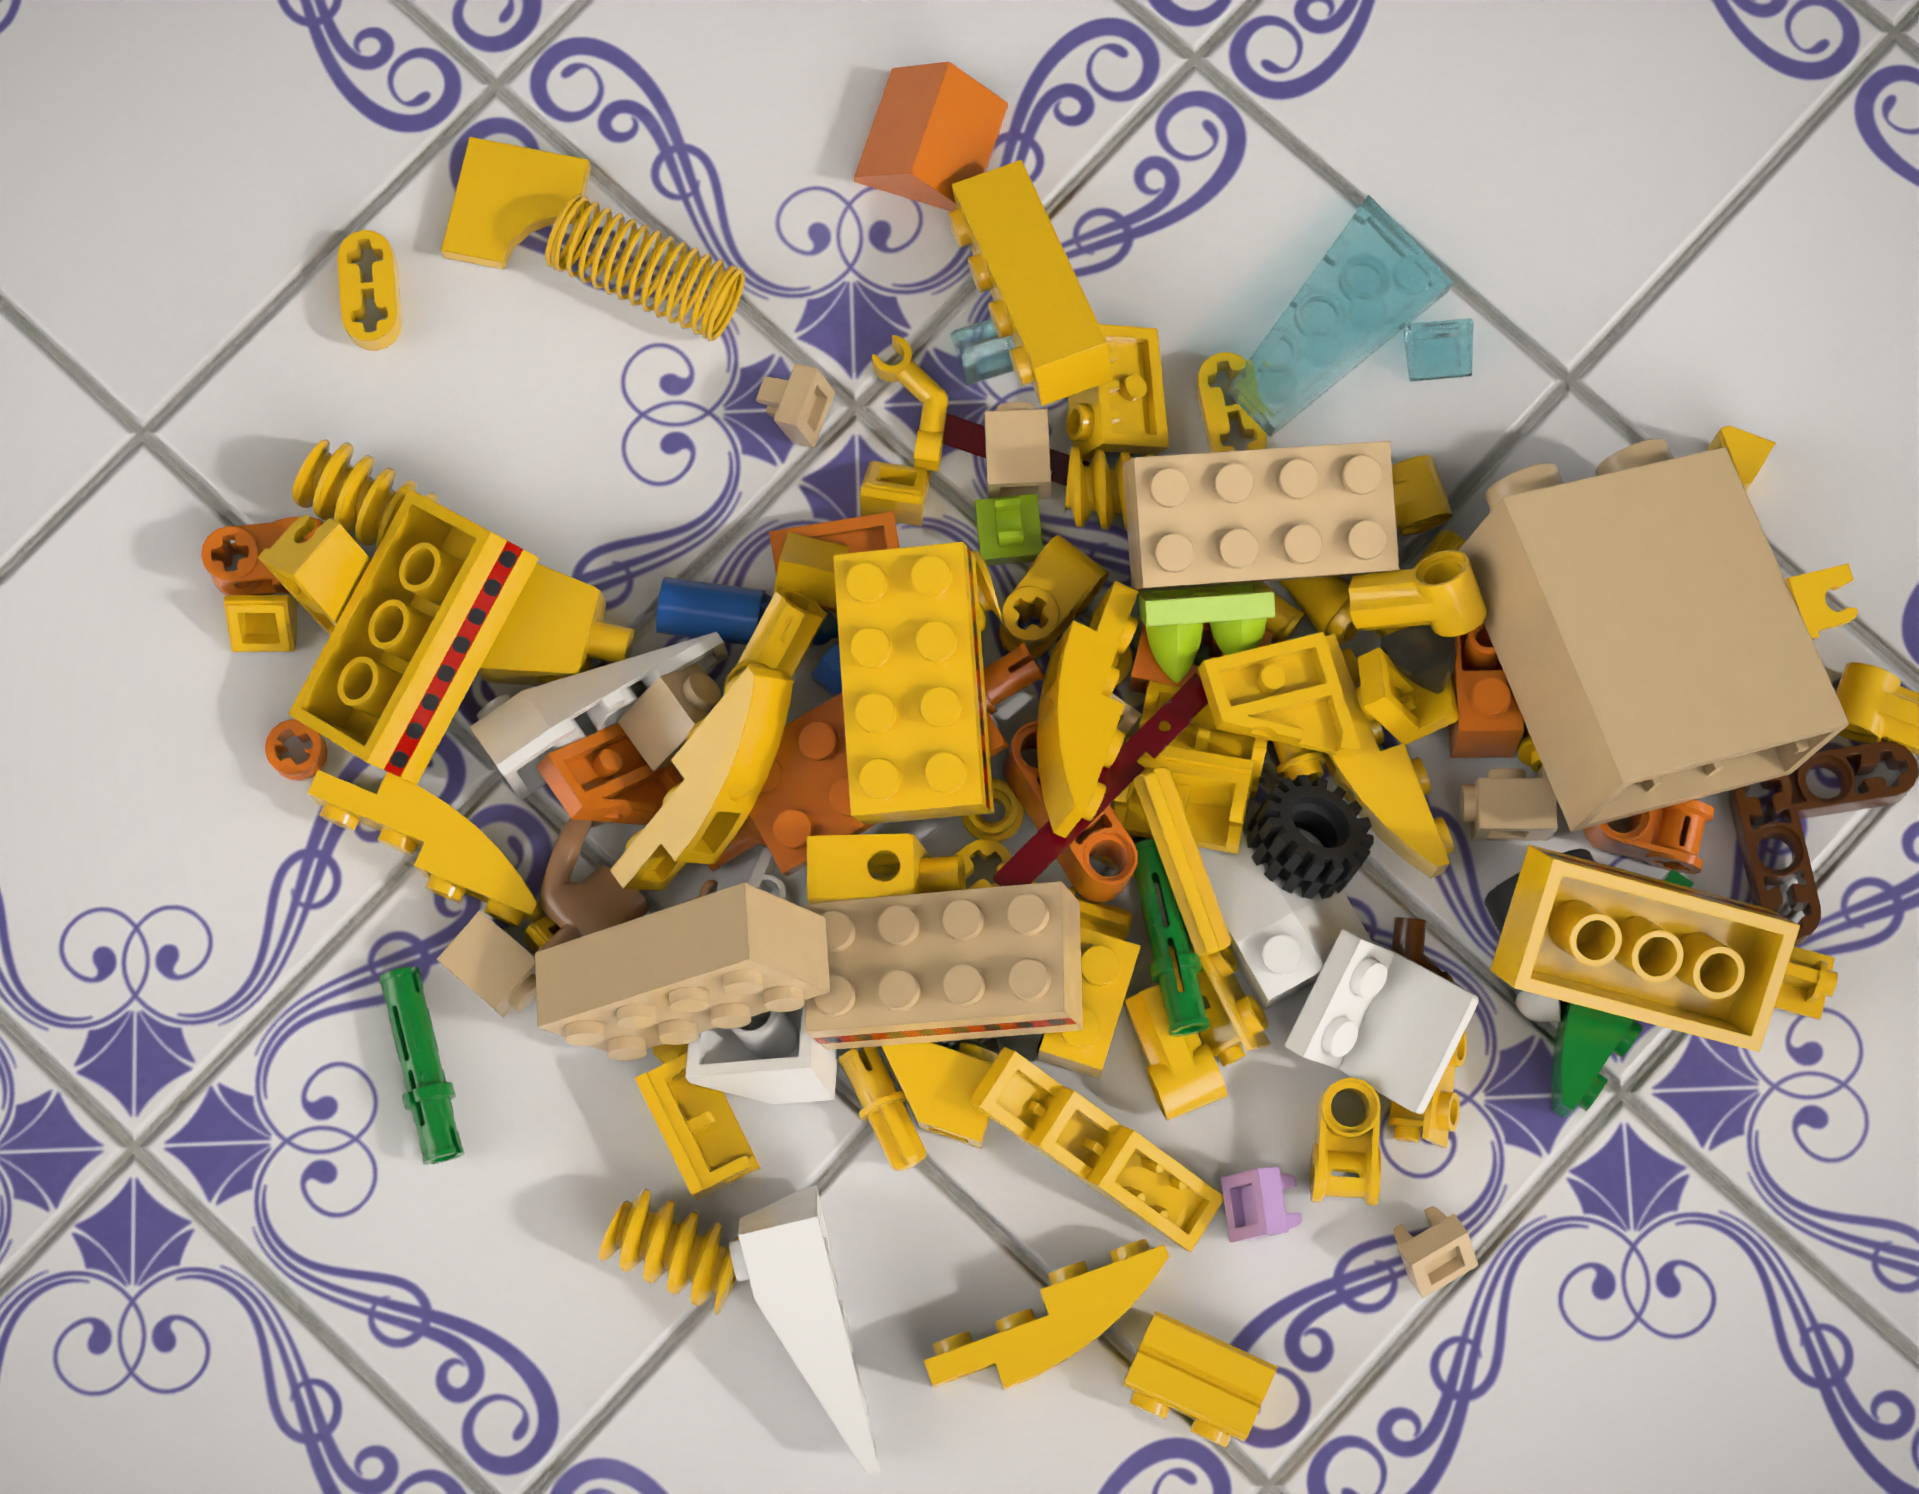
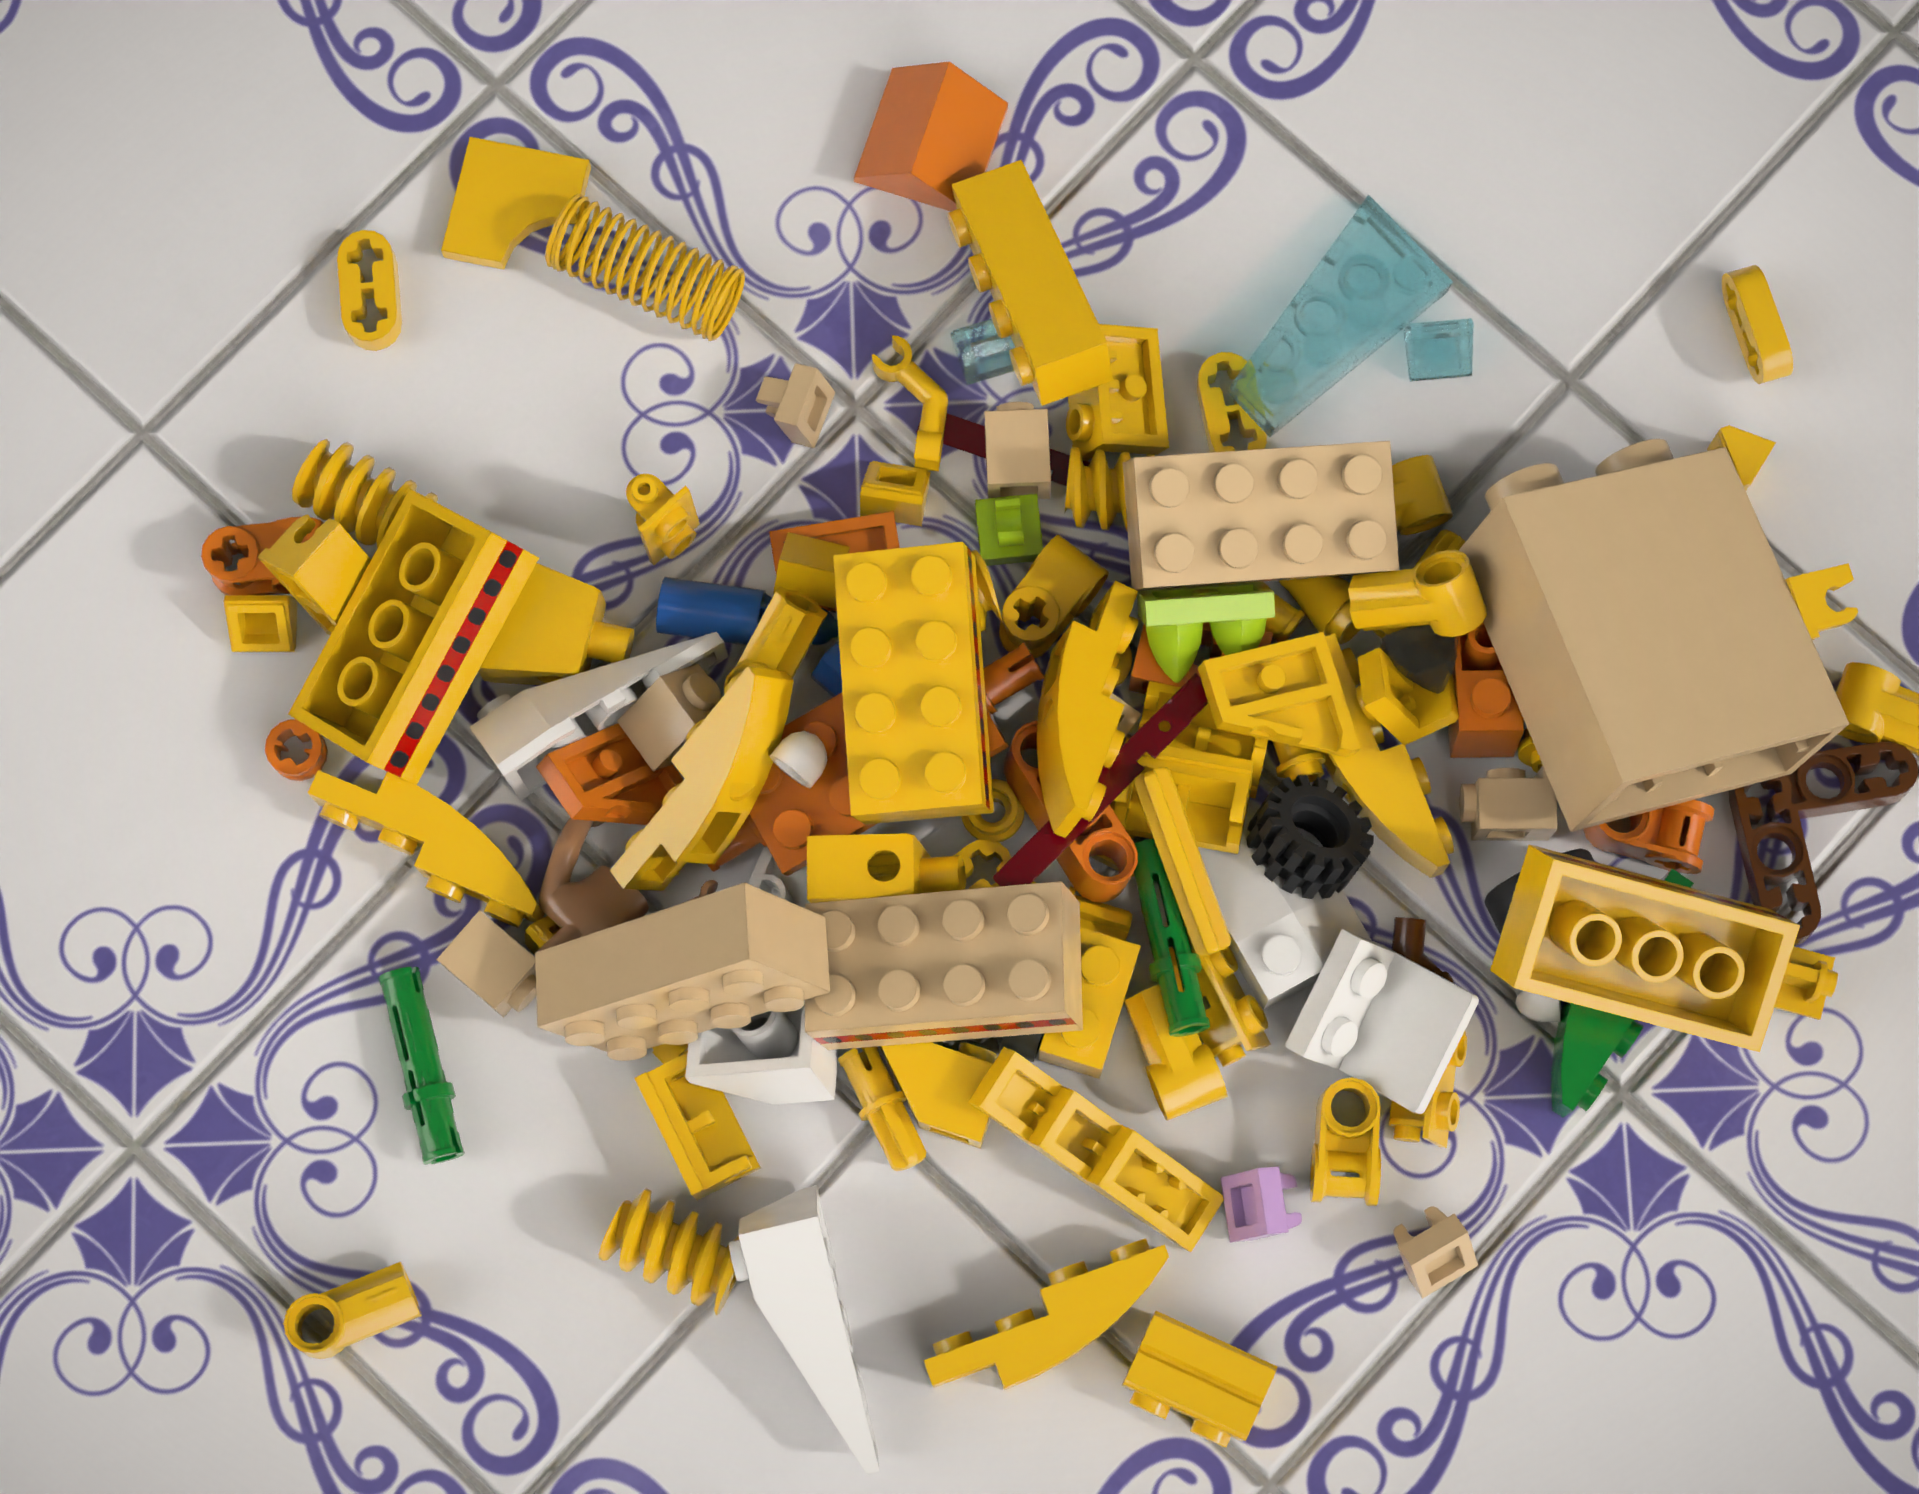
(358, 1310): none -> yellow piece
(662, 518): none -> yellow hinge
(801, 757): none -> white hinge
(1757, 324): none -> yellow beam

